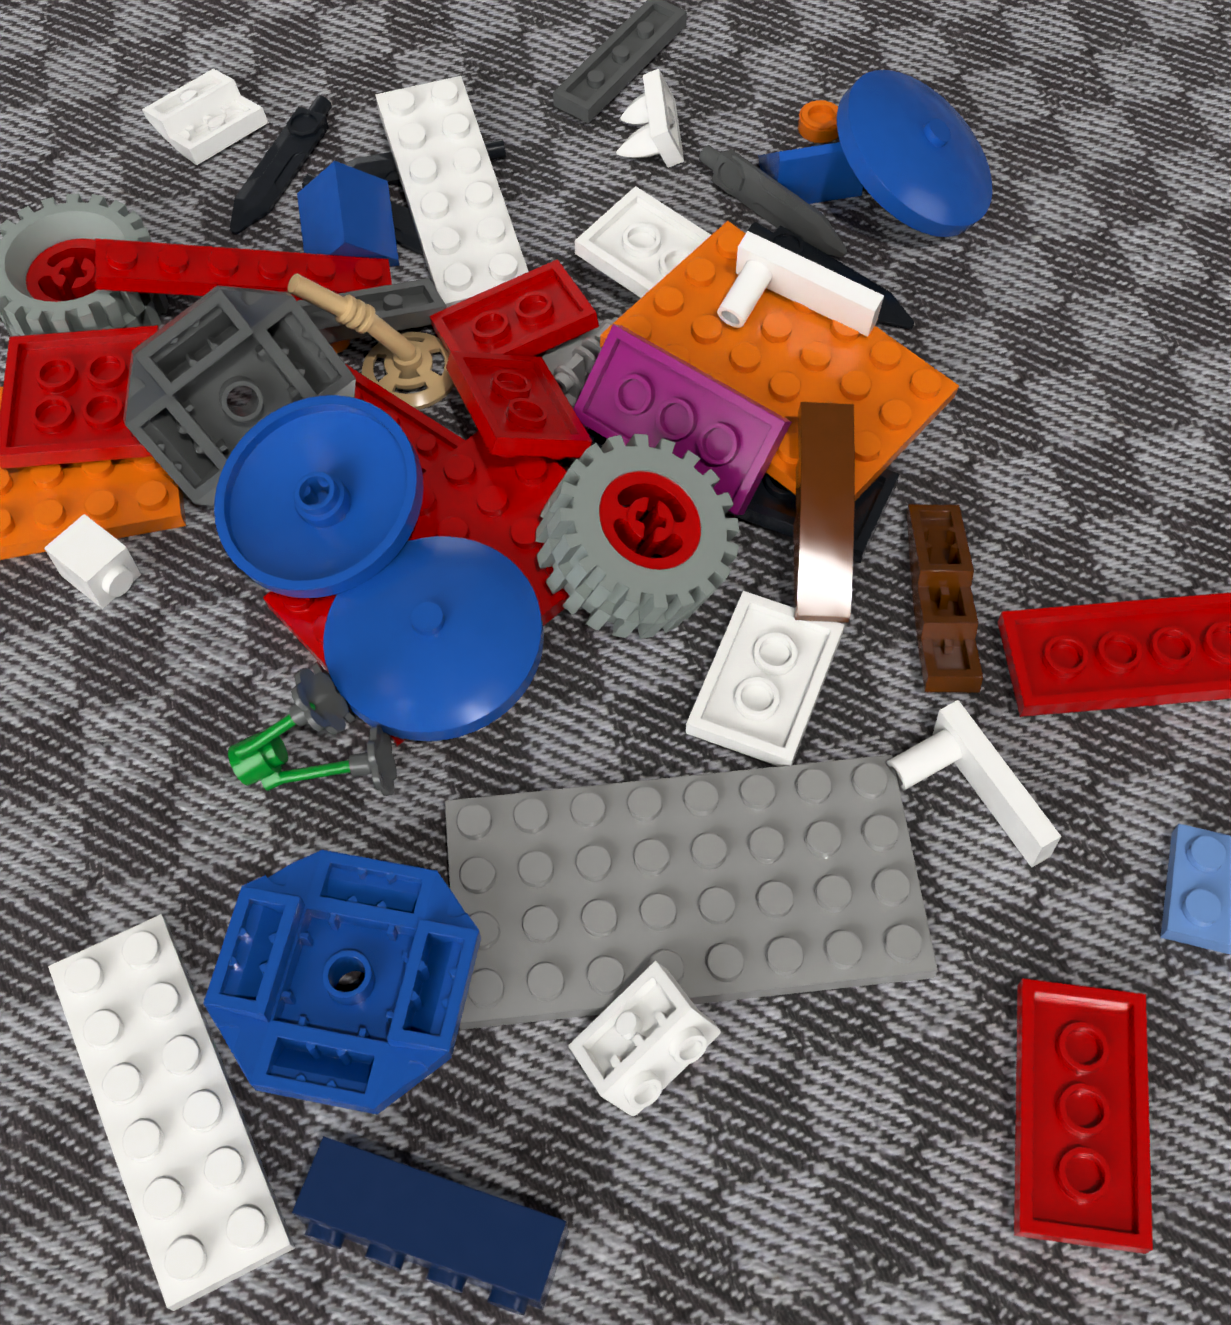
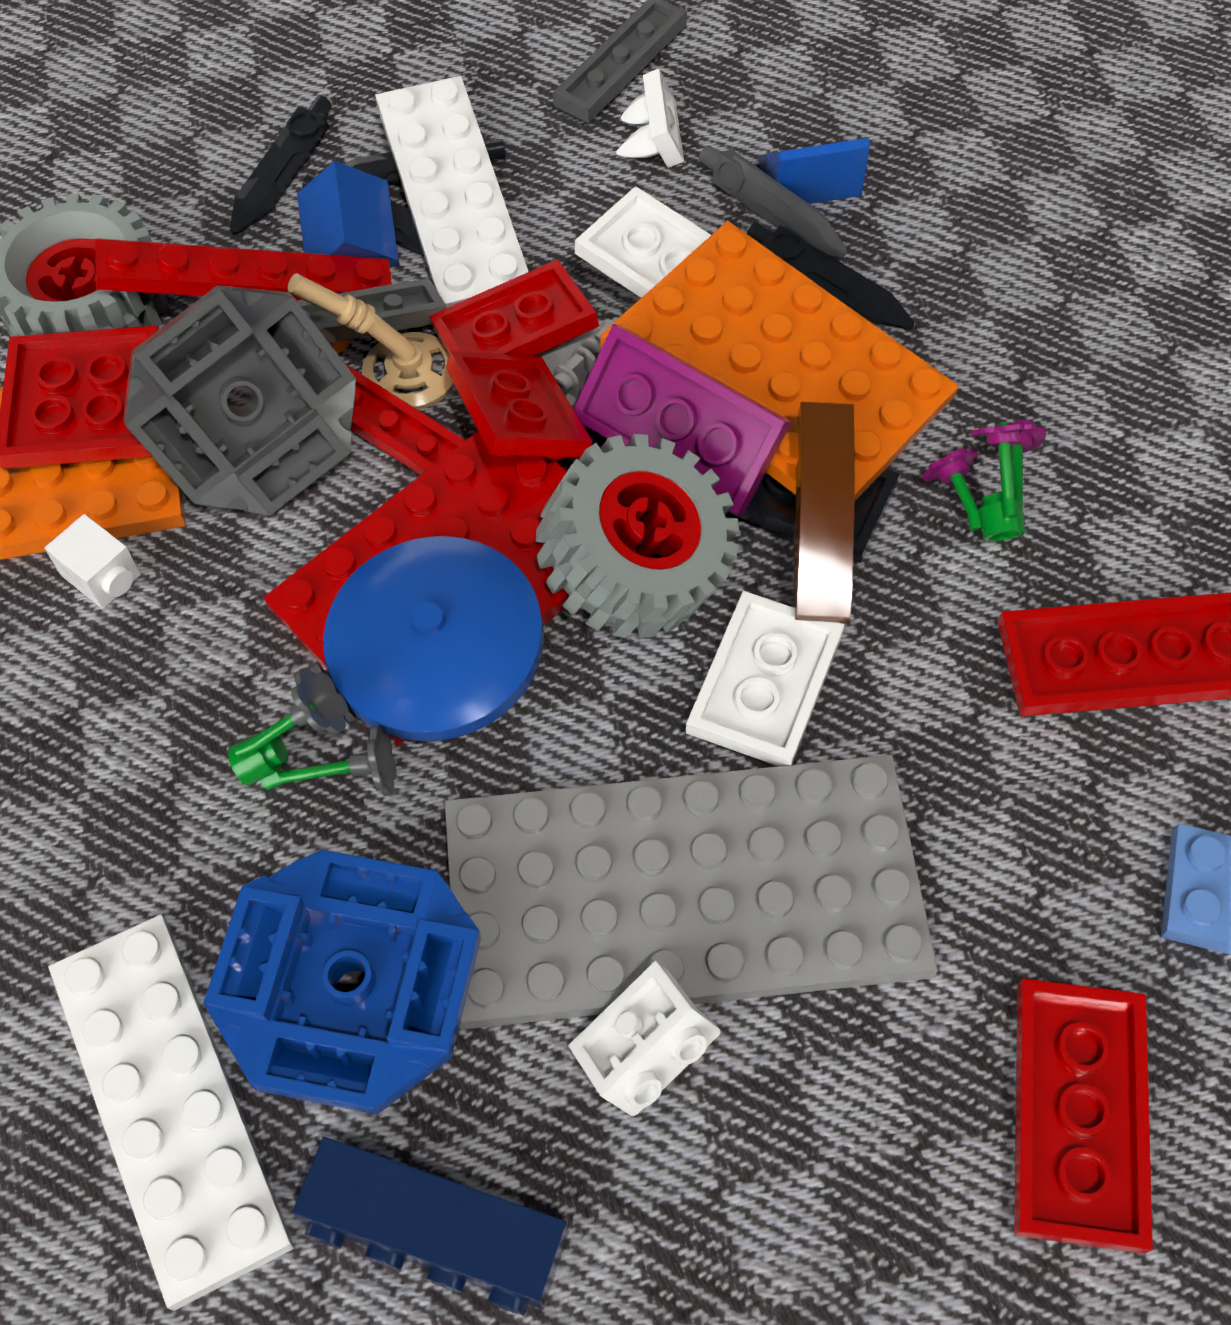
(205, 116): white slope -> none
(318, 496): blue dish -> none
(772, 267): white piece -> none
(818, 121): orange tile -> none
(914, 153): blue dish -> none
(943, 599): reddish brown slope -> none
(962, 742): white piece -> none
(1001, 512): none -> green plant

